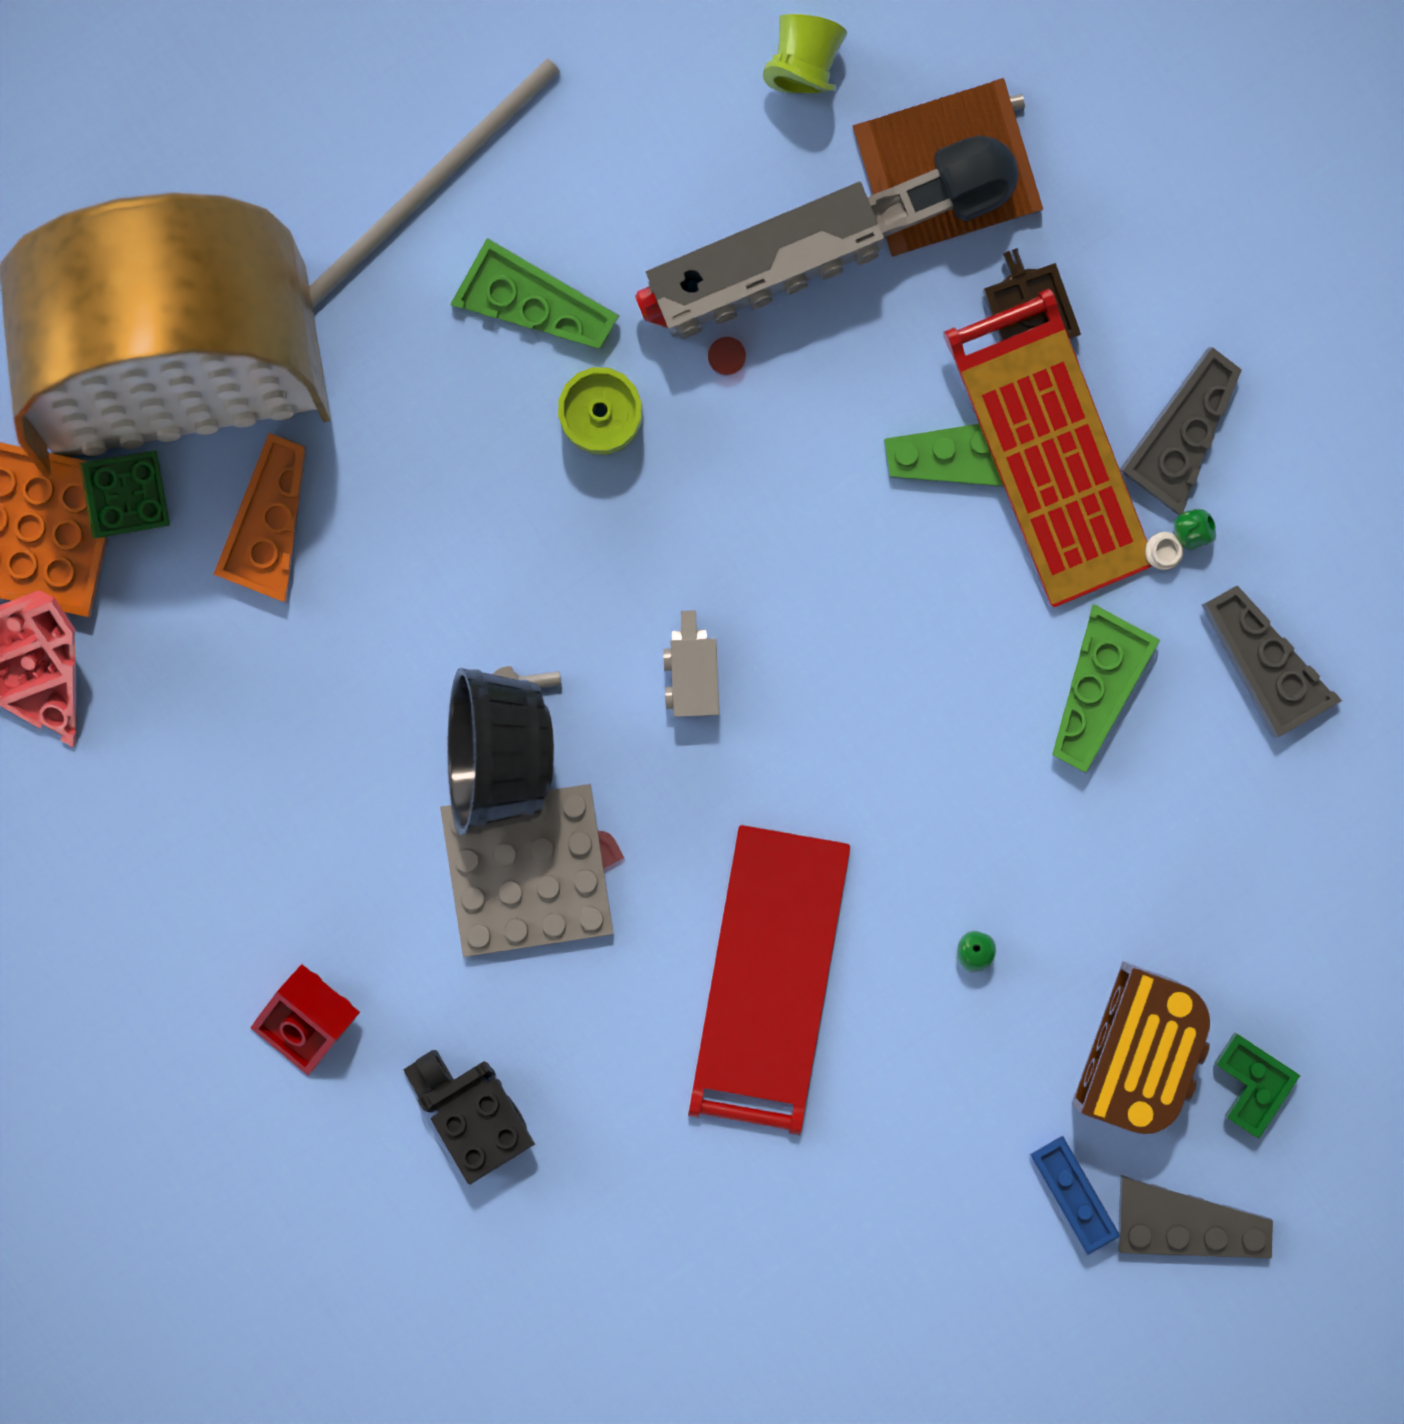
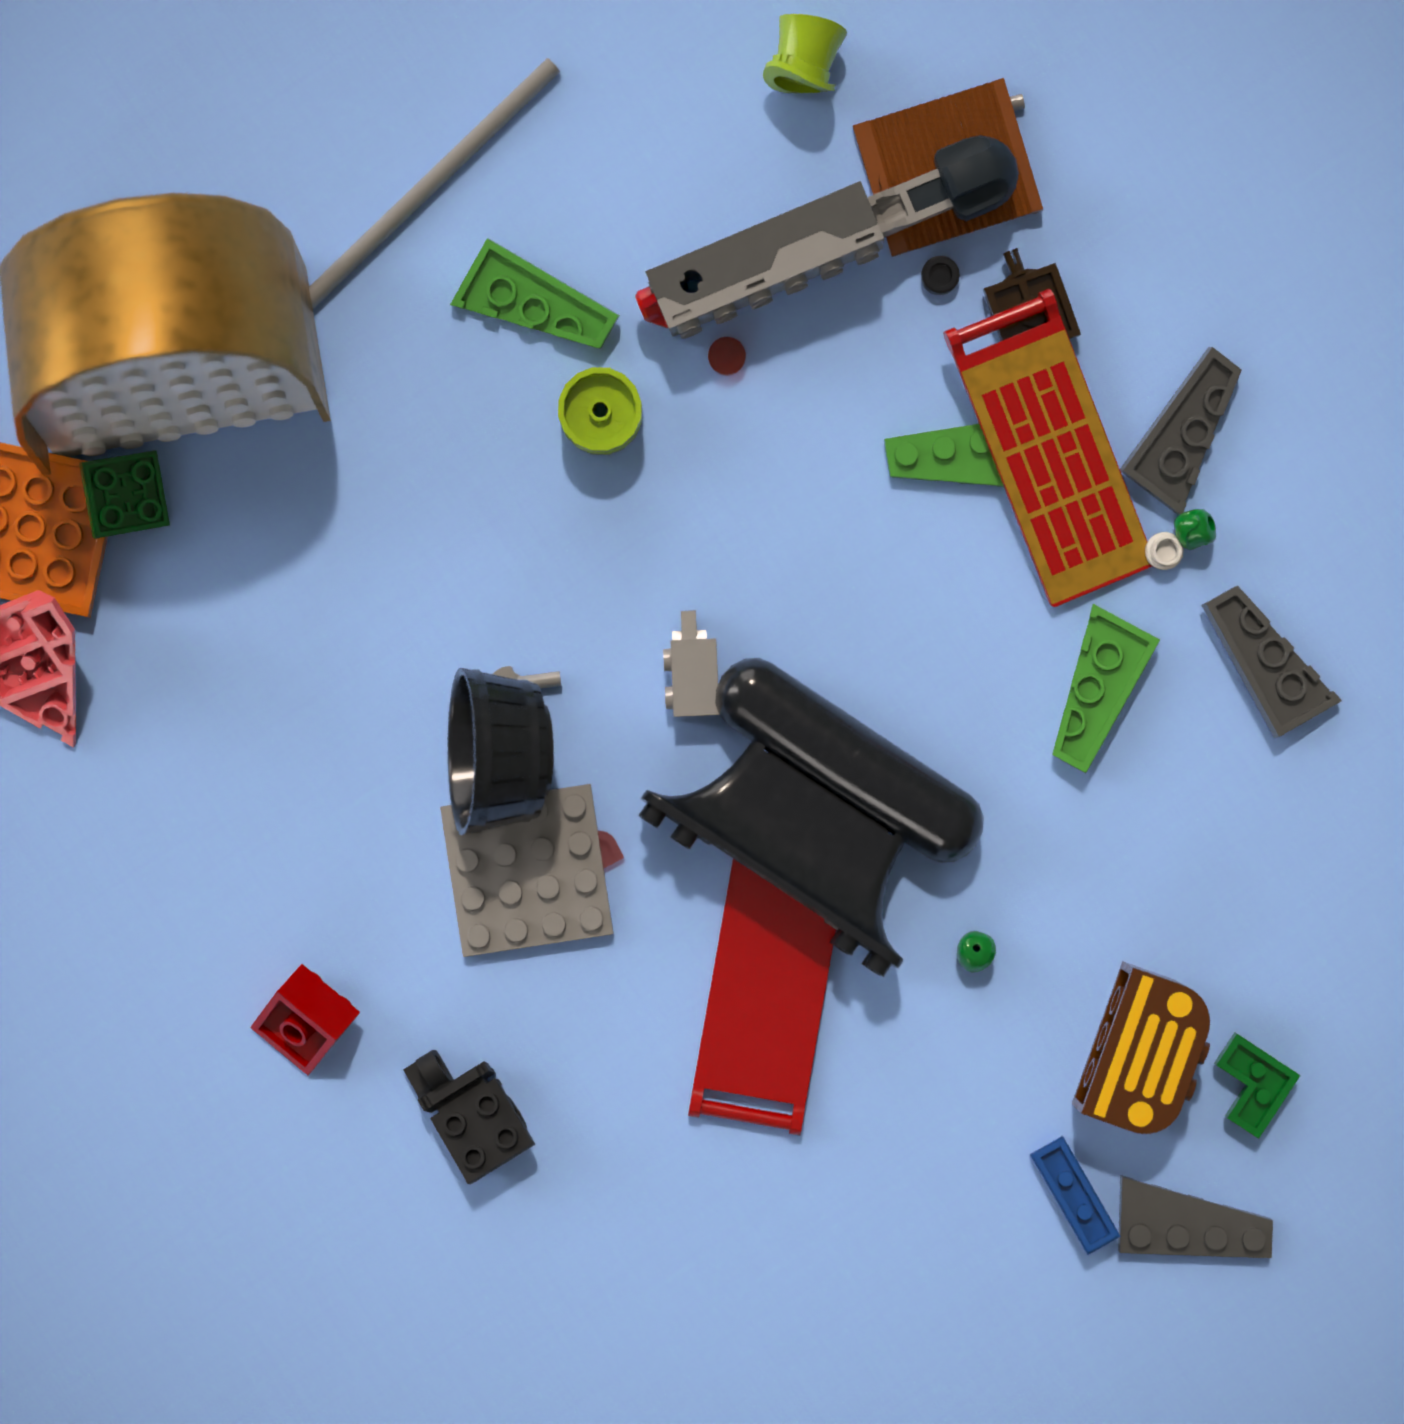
(265, 527): orange wing -> none
(819, 805): none -> black piece
(940, 275): none -> black tile

